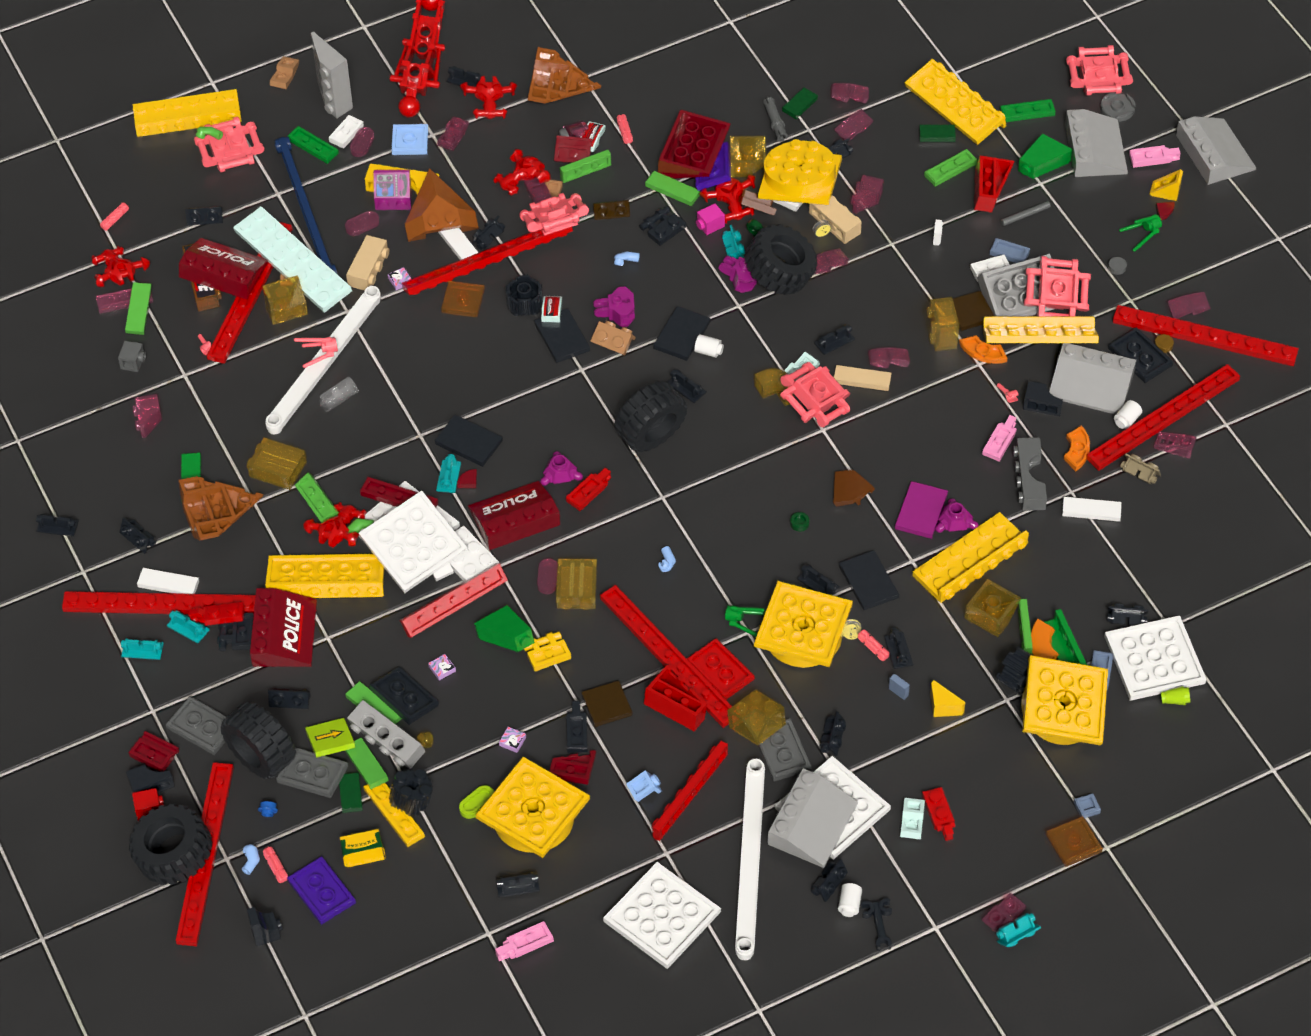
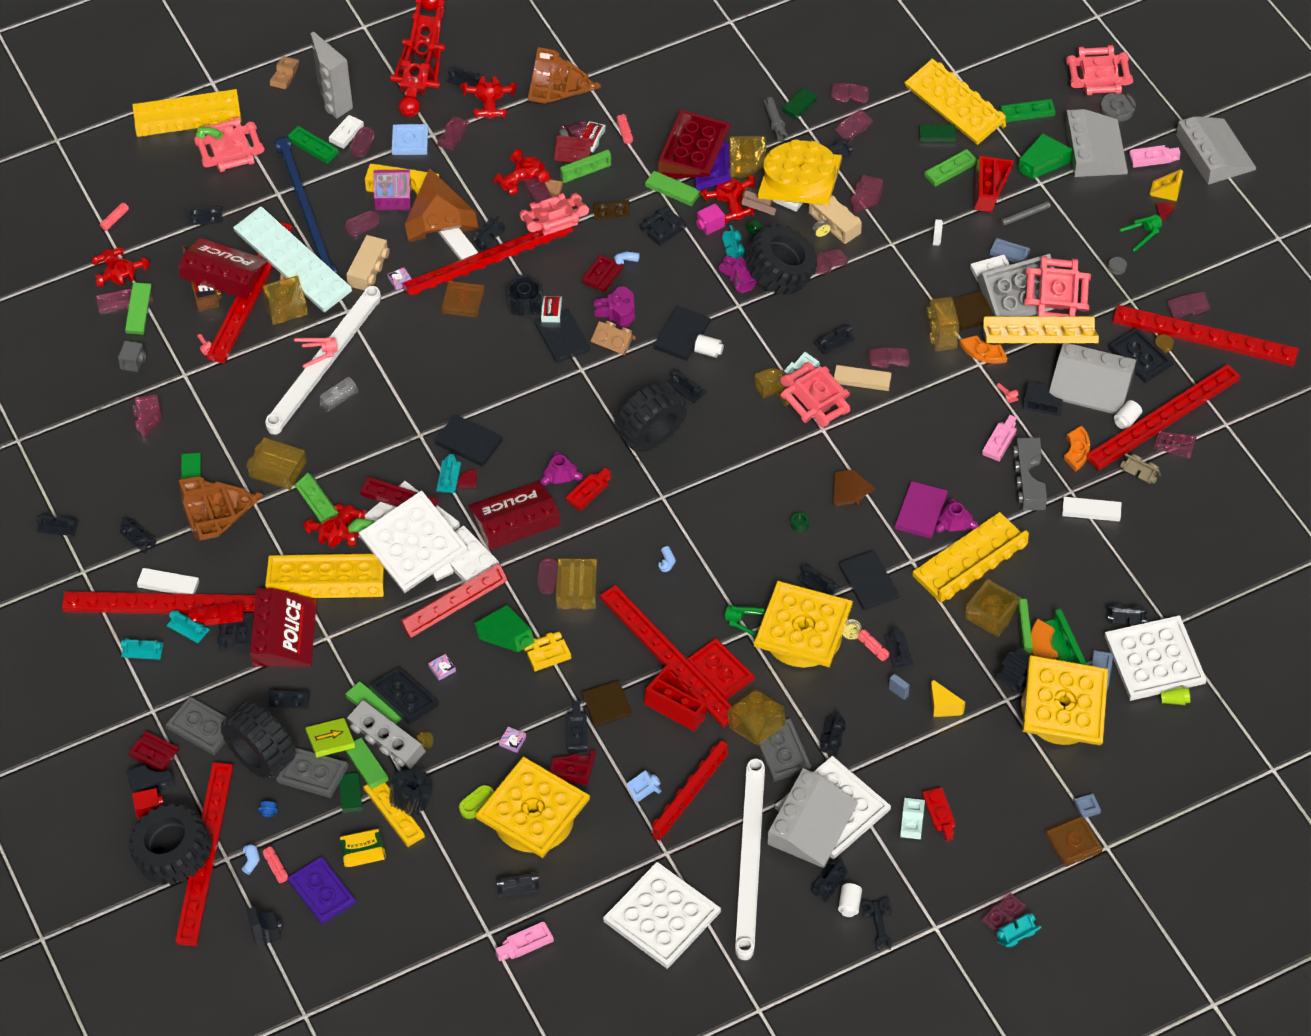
(602, 273): none -> dark red plate

